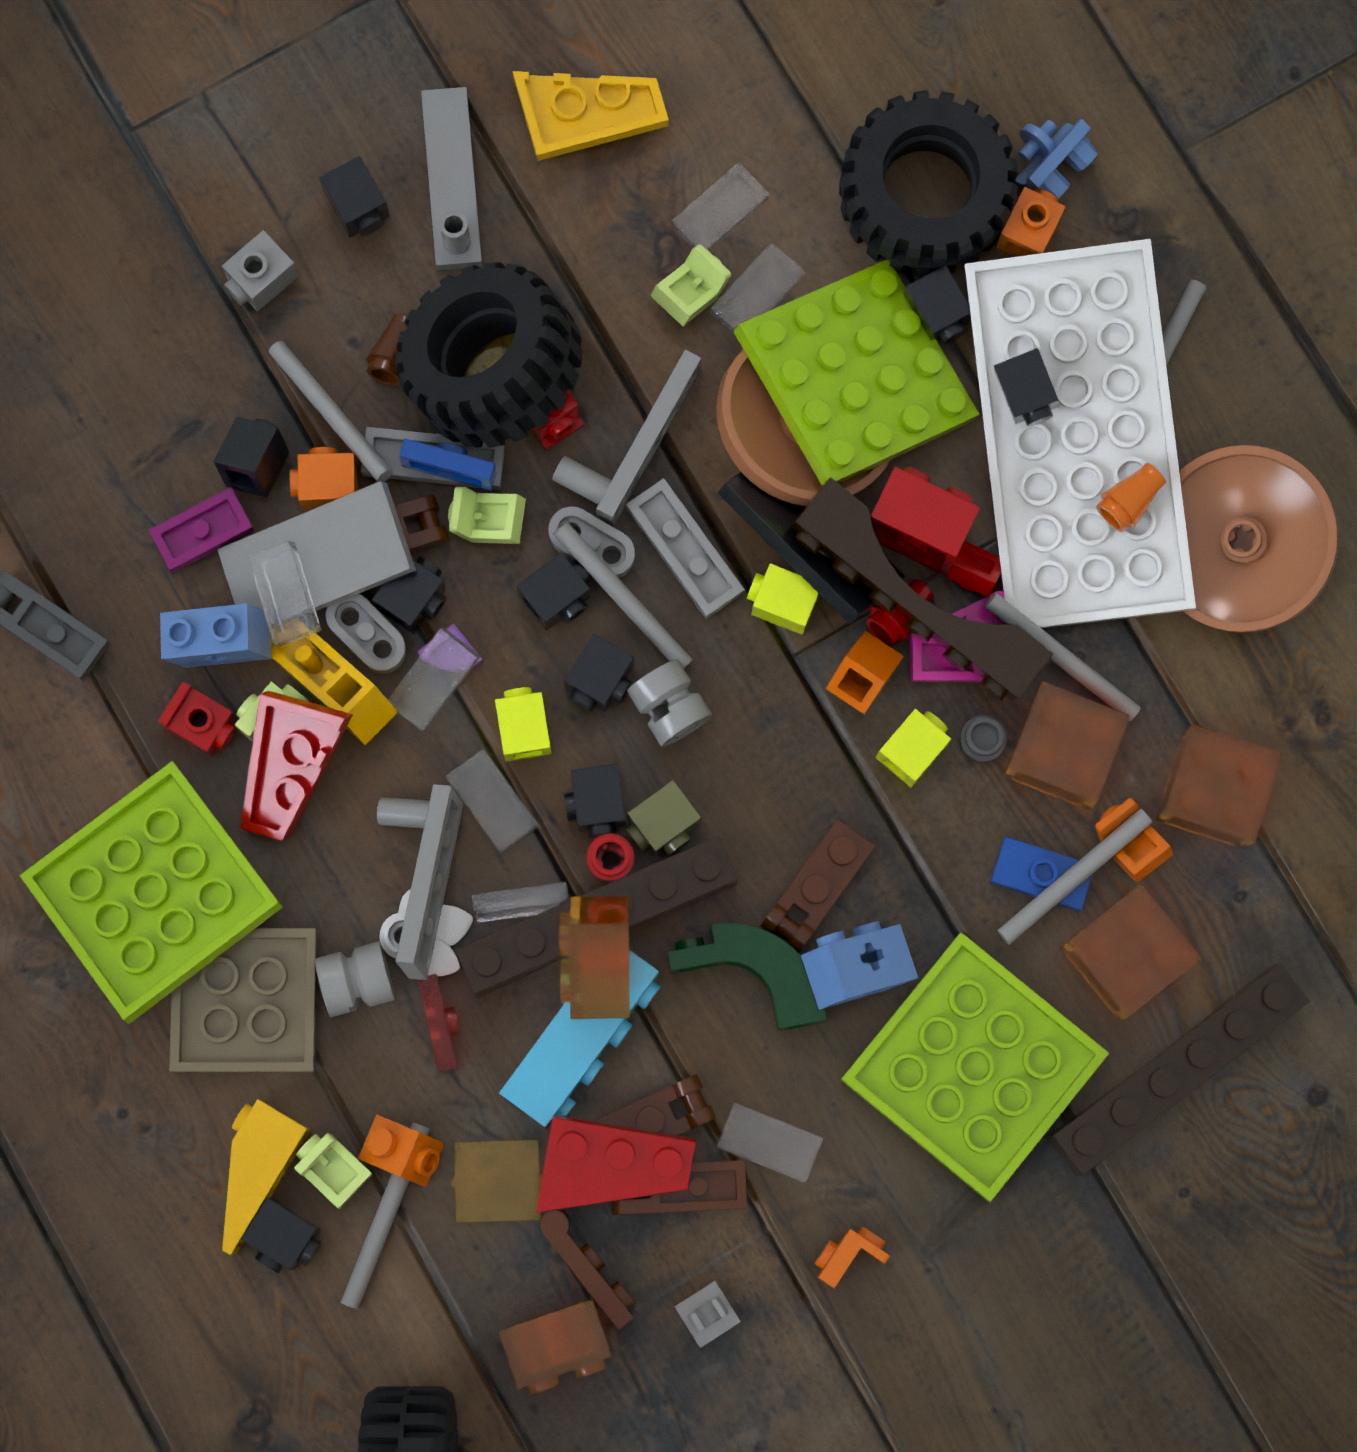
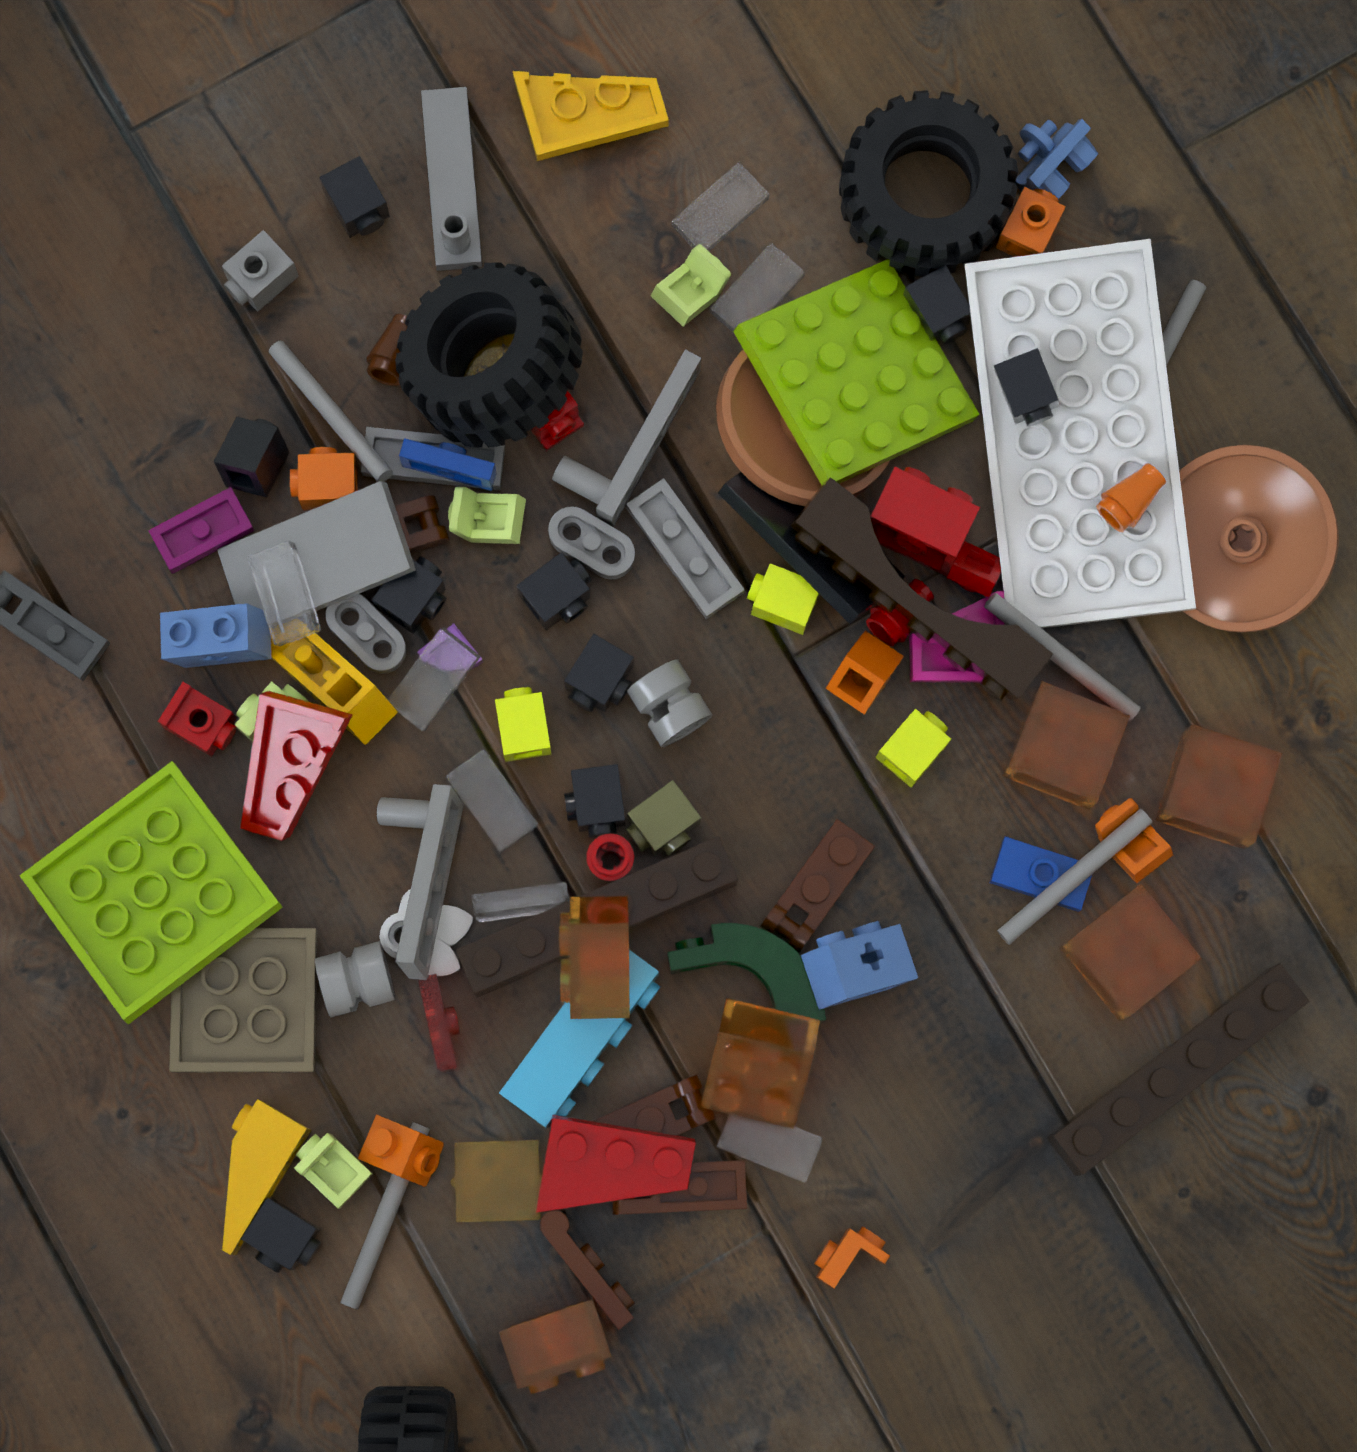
(621, 594): light grey bar -> none
(707, 1314): light grey tile -> none
(760, 1063): none -> clear orange brick
(974, 1067): lime plate -> none
(983, 738): dark grey plate -> none

